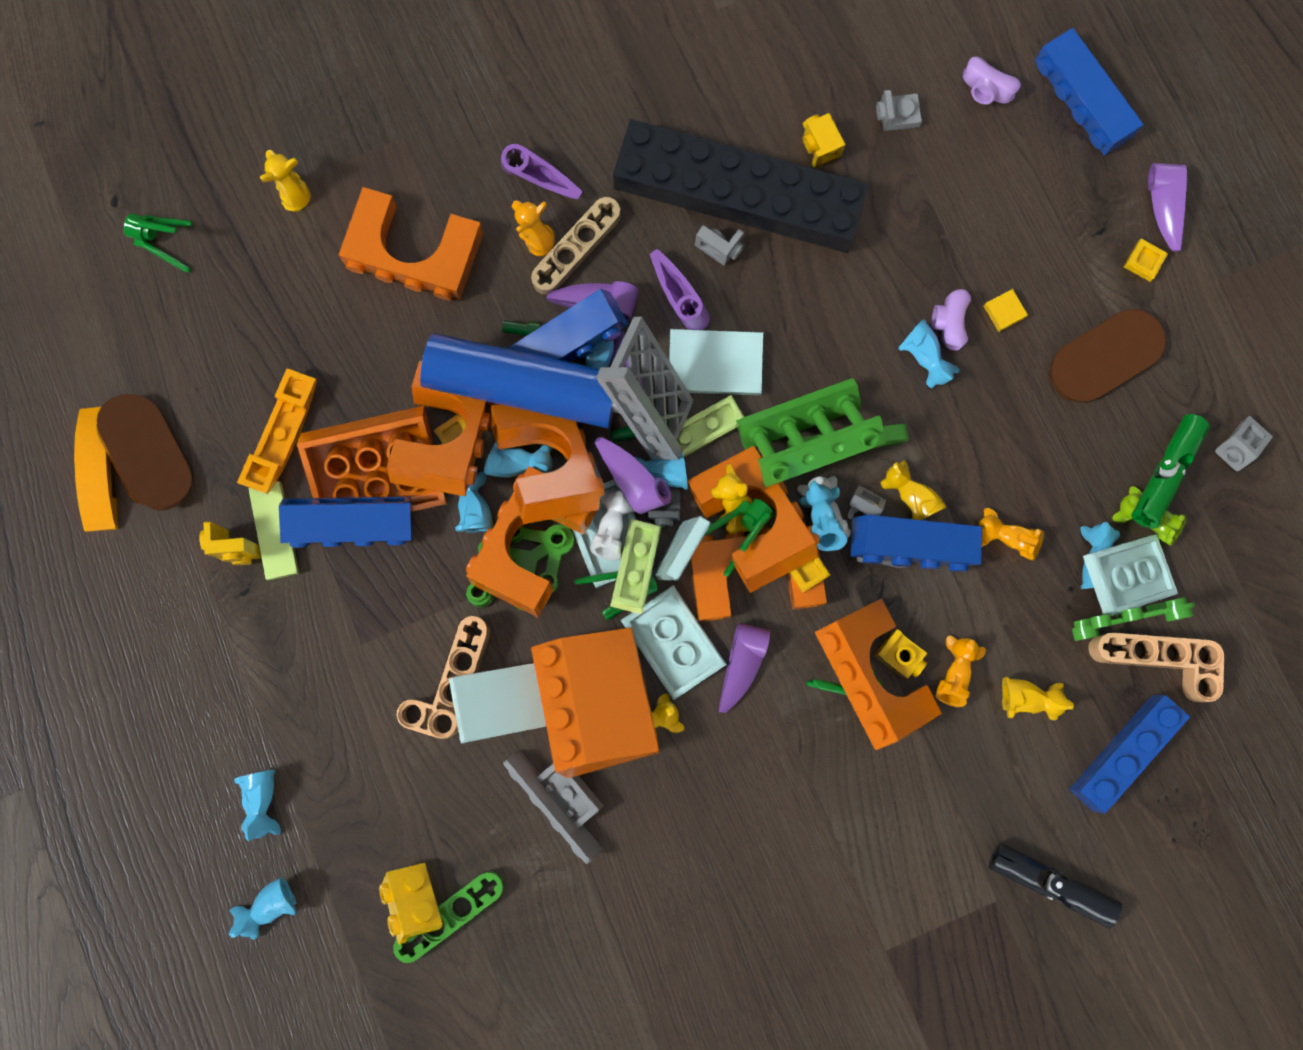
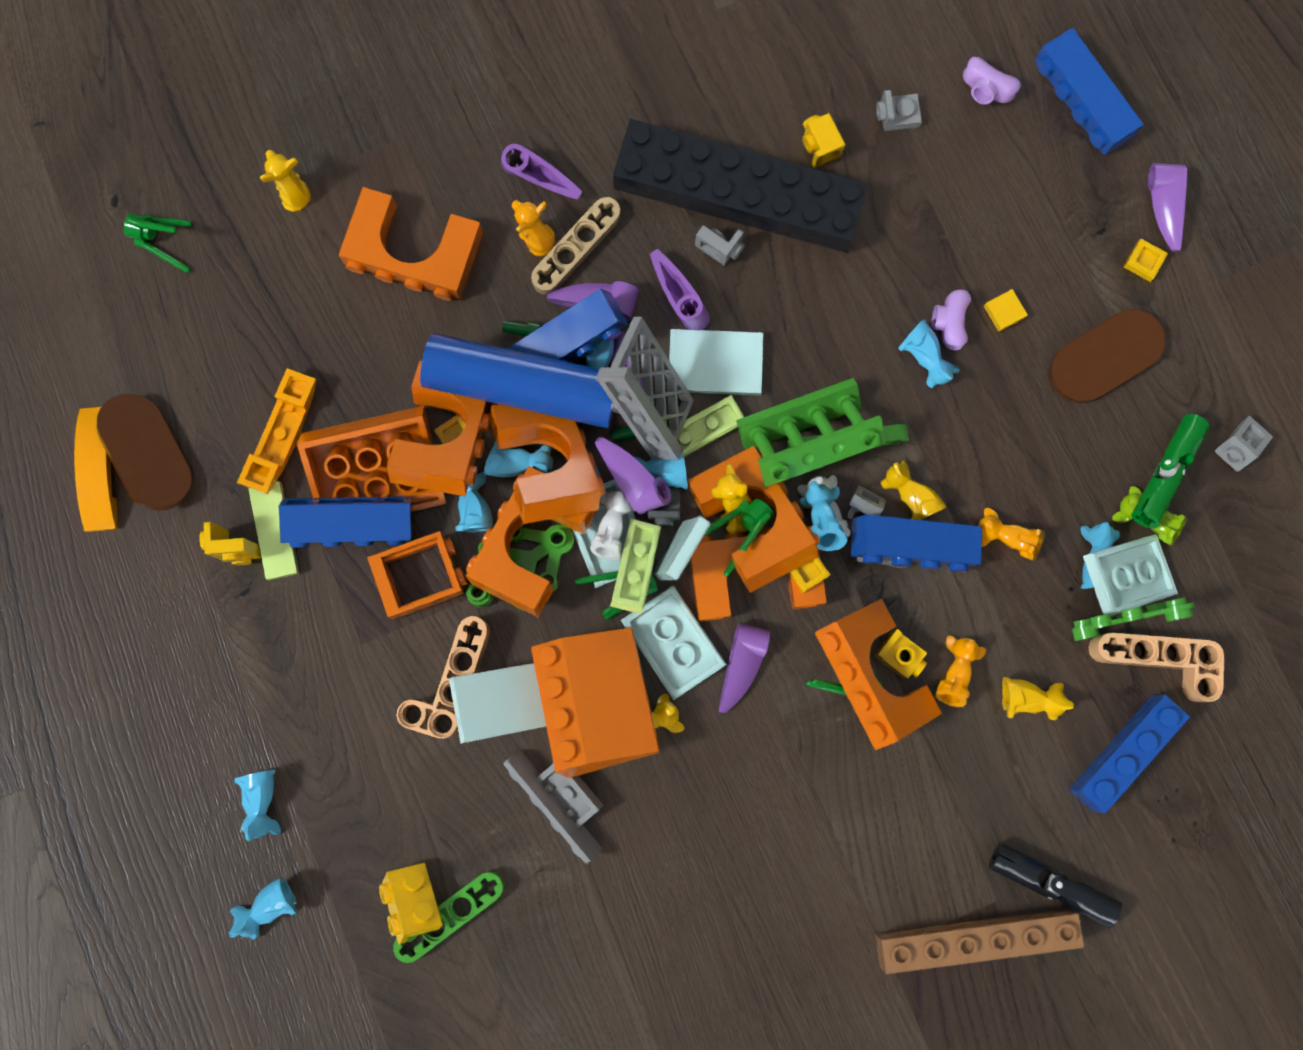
(387, 588): none -> orange window
(979, 941): none -> medium nougat brick

